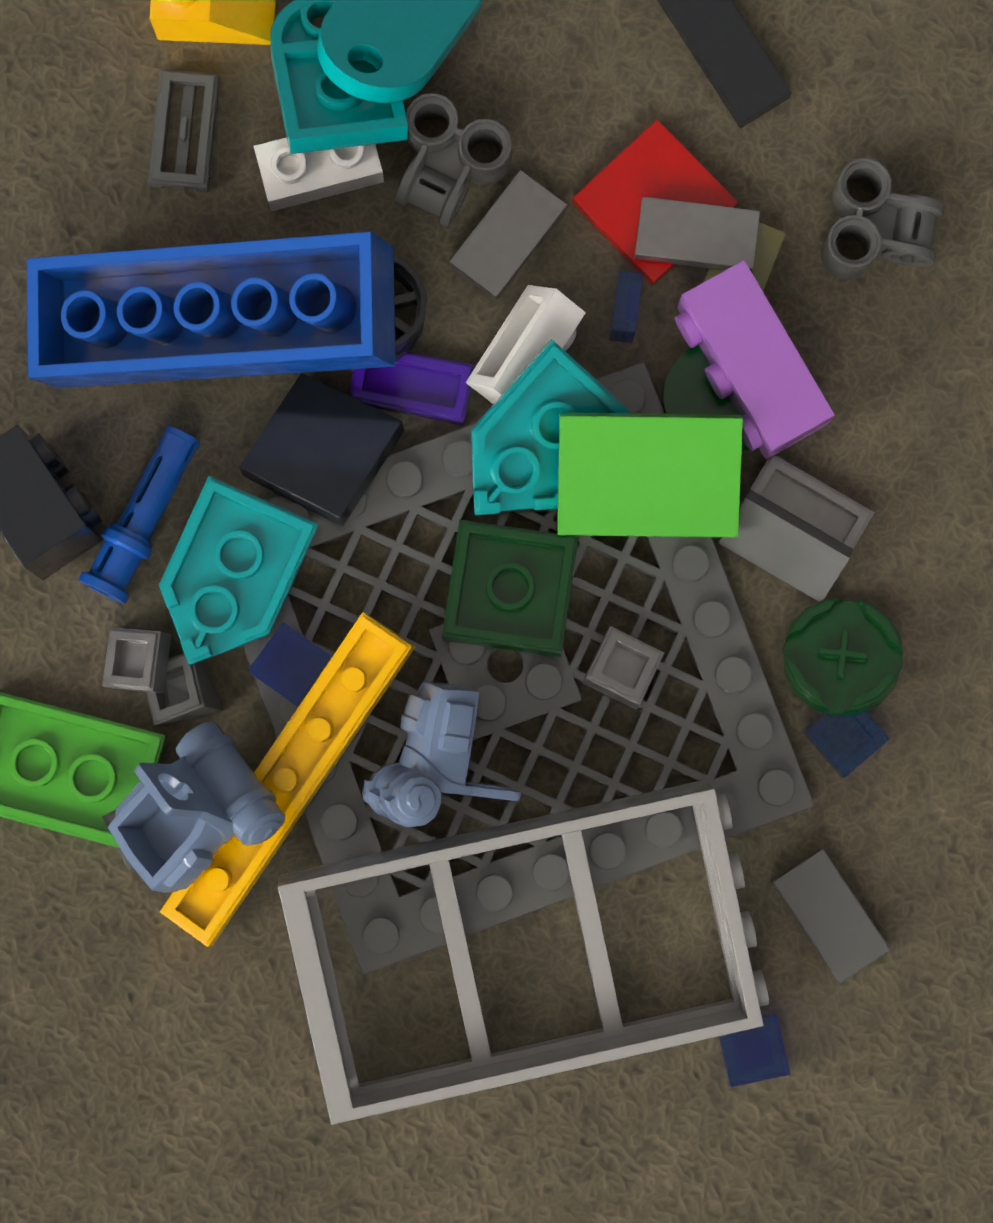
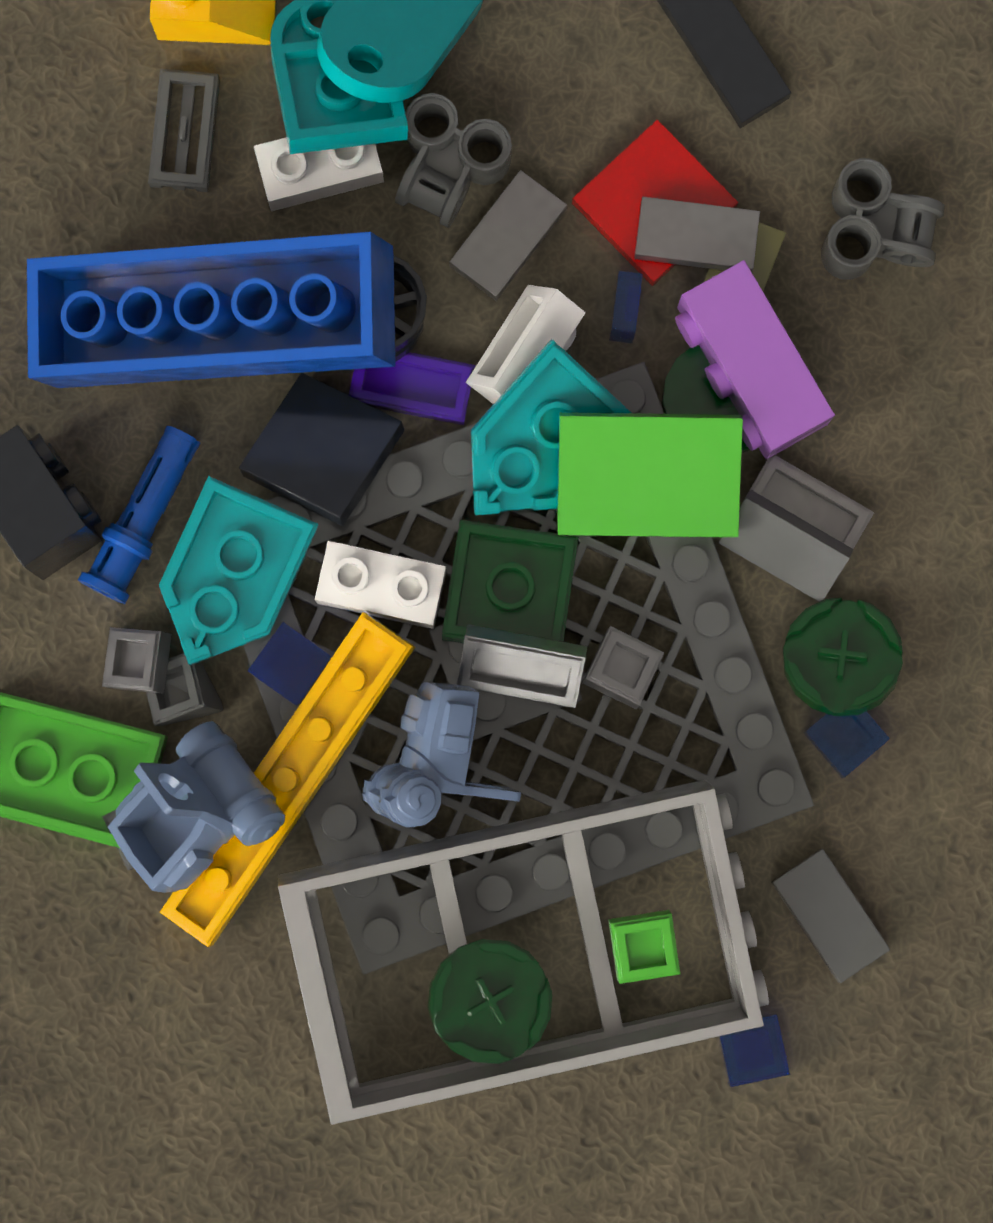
(380, 584): none -> white piece
(490, 1001): none -> dark green tile
(521, 666): none -> flat silver tile
(644, 946): none -> bright green tile

